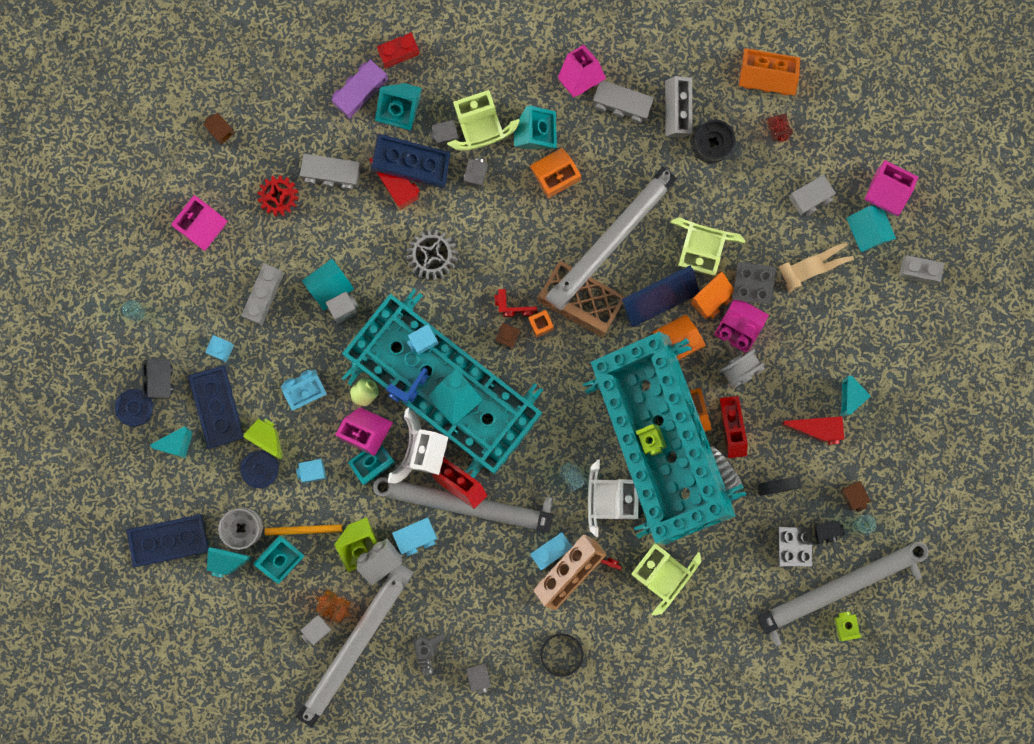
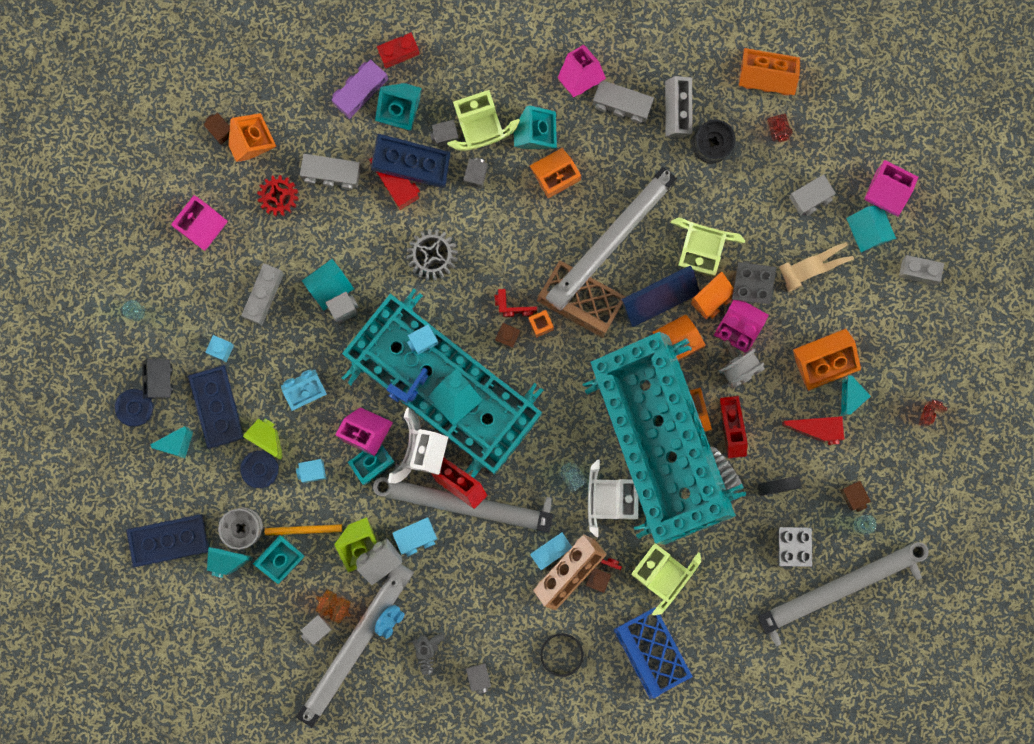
(249, 137): none -> orange slope
(364, 392): yellowish green head -> none
(388, 620): none -> dark azure piece
(598, 580): none -> reddish brown brick
(640, 664): none -> blue fence
(658, 440): lime brick -> none
(827, 359): none -> orange slope
(828, 531): black brick -> none
(843, 633): lime brick -> none
(928, 415): none -> clear red bracket

